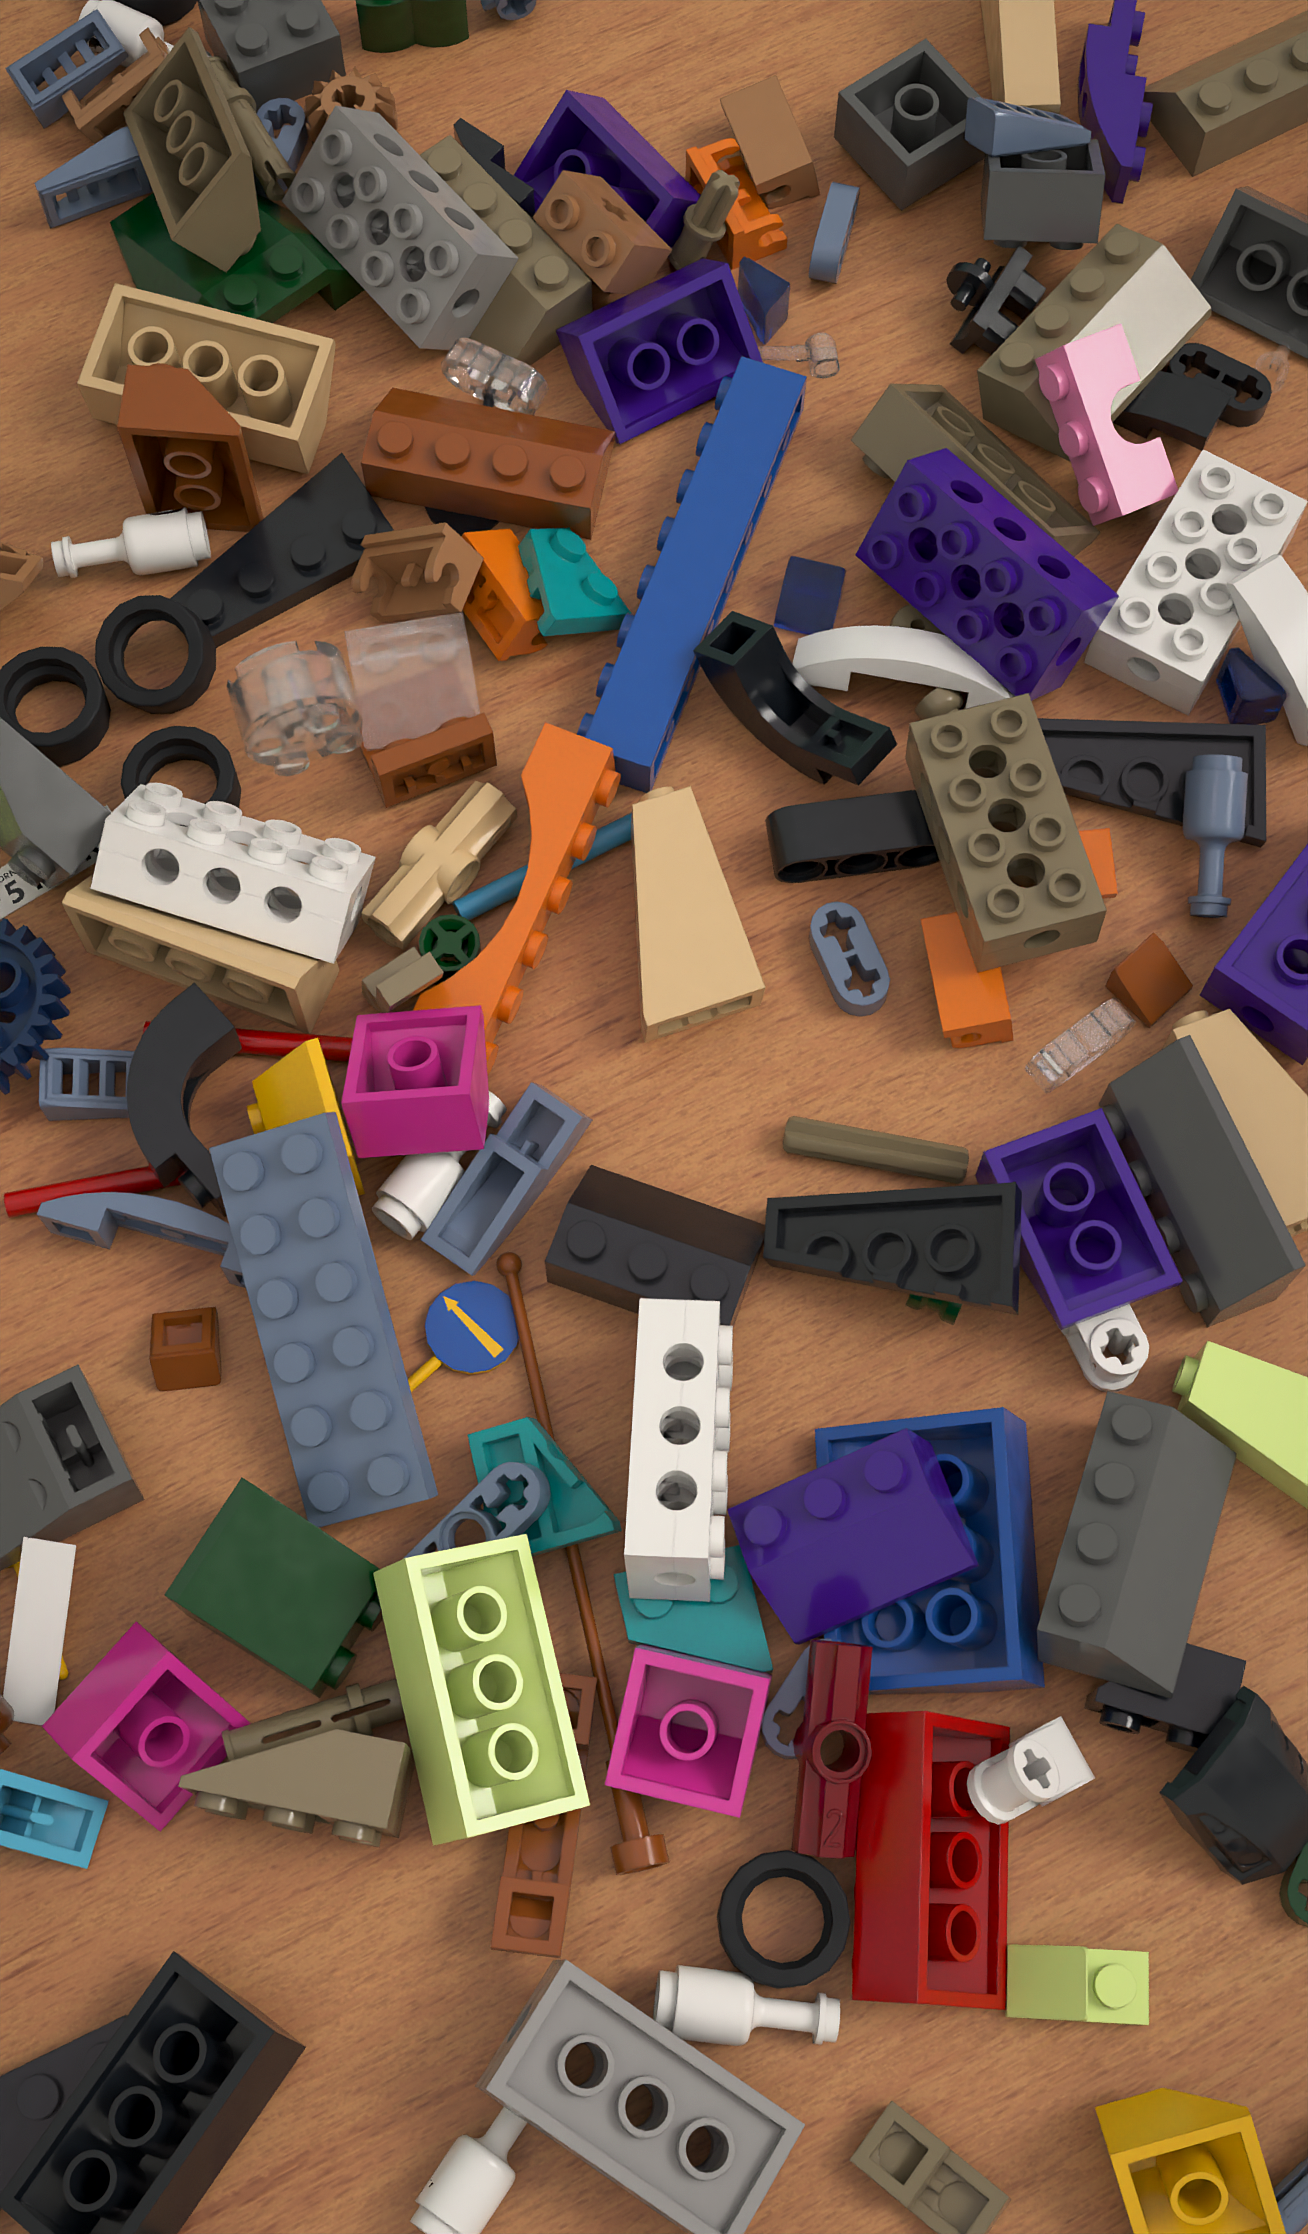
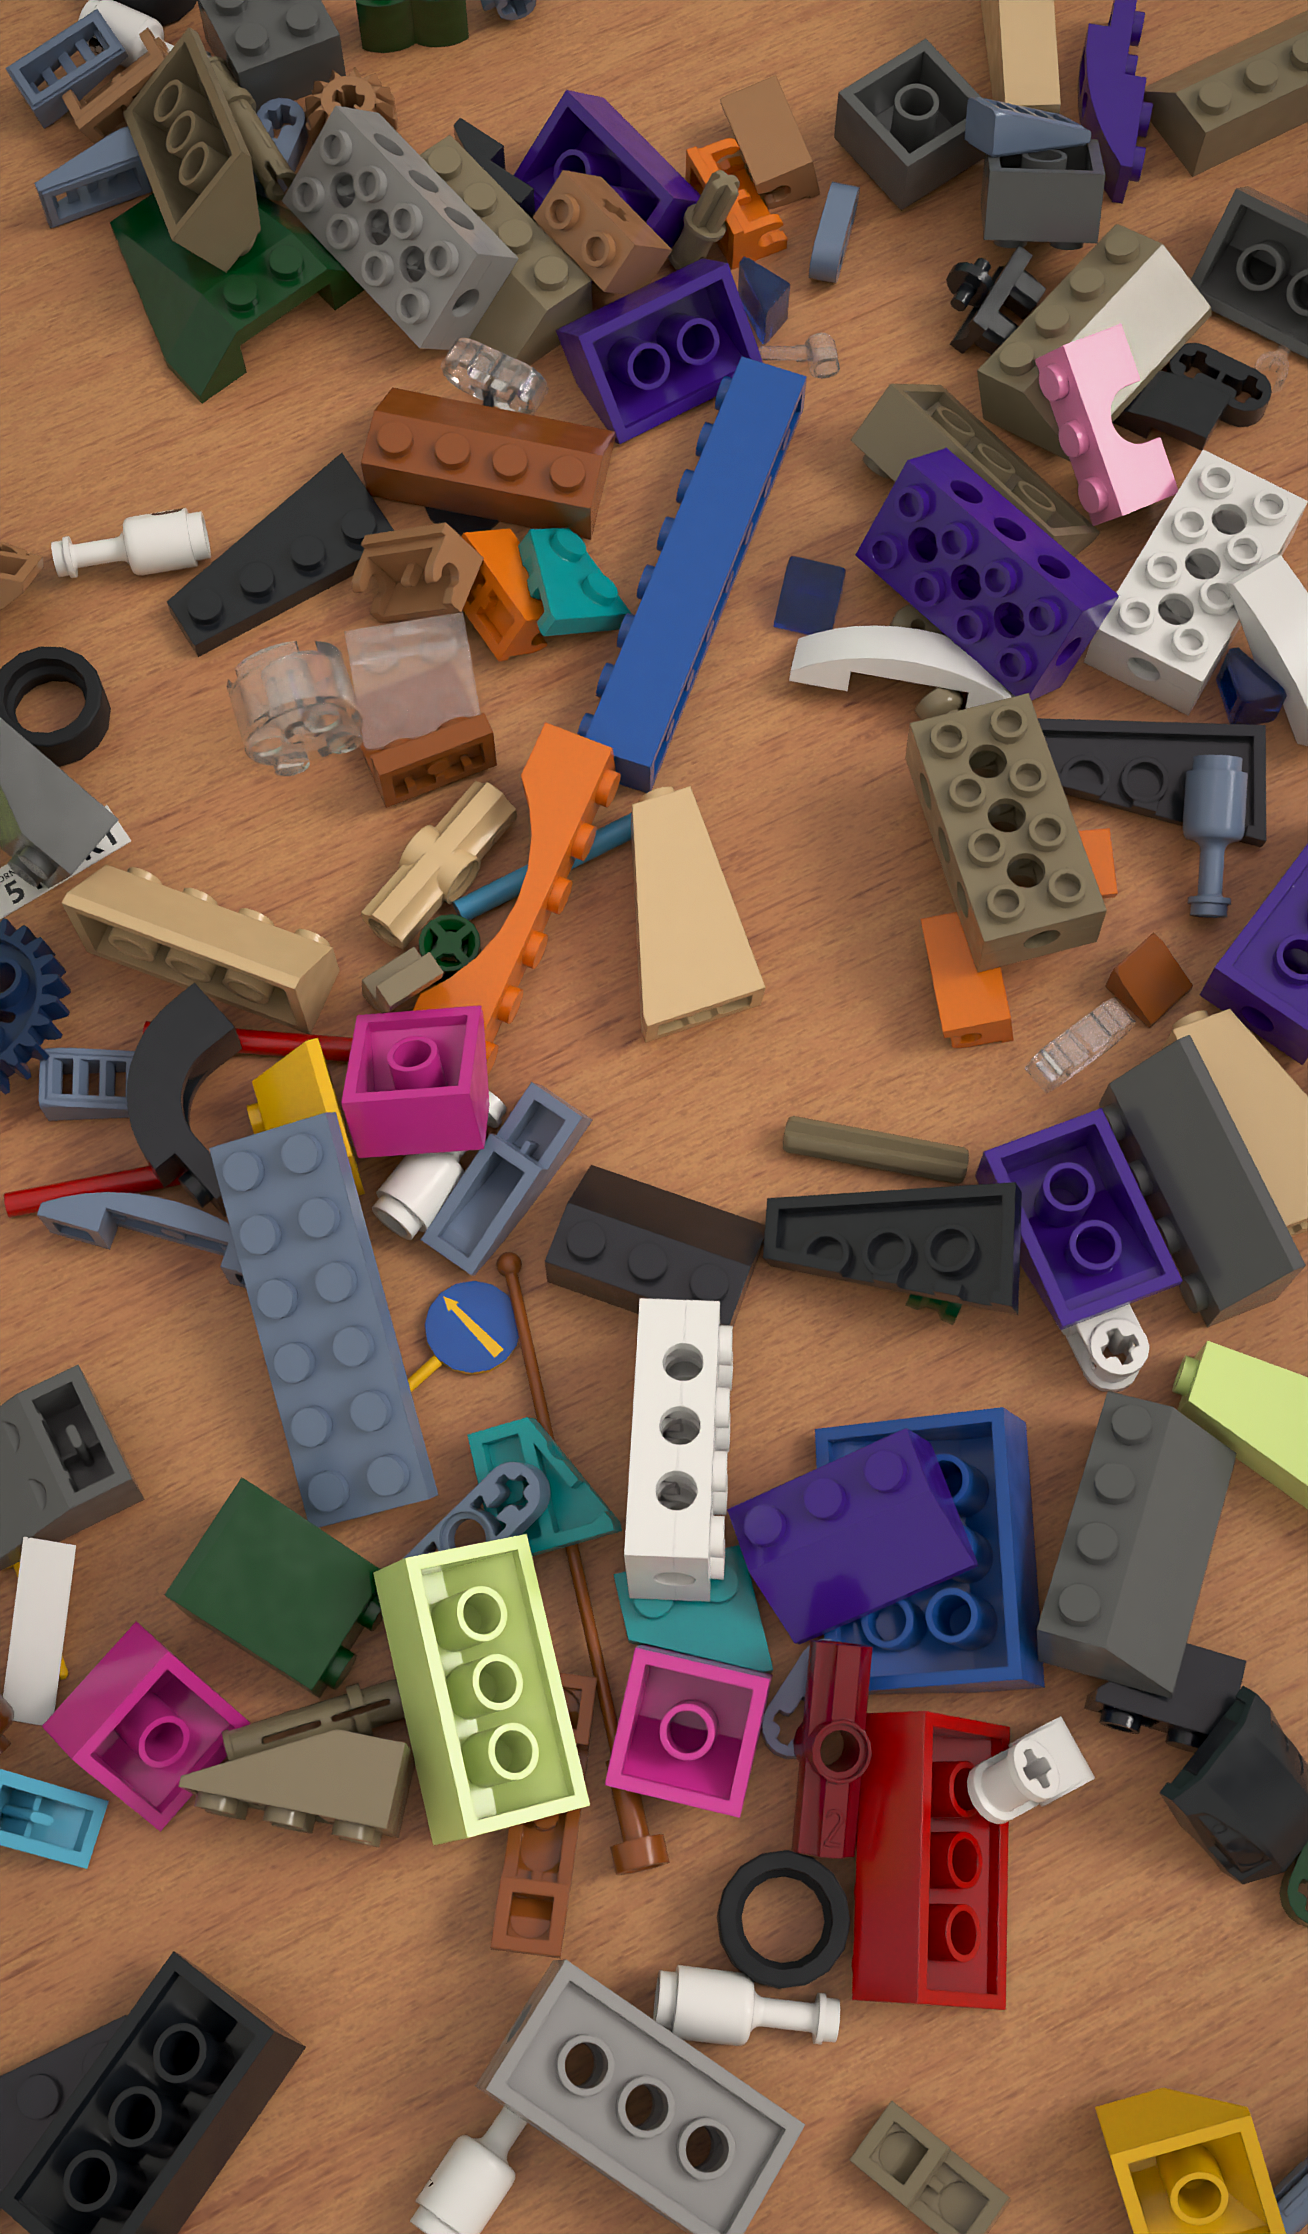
(115, 637): black tyre -> none
(179, 744): black tyre -> none
(185, 1349): dark orange slope -> none
(186, 449): dark orange slope -> none
(230, 885): white brick -> none
(259, 371): tan slope -> none
(781, 707): black arch -> none
(836, 964): sand blue beam -> none
(849, 837): black beam -> none
(1077, 1984): yellowish green slope -> none

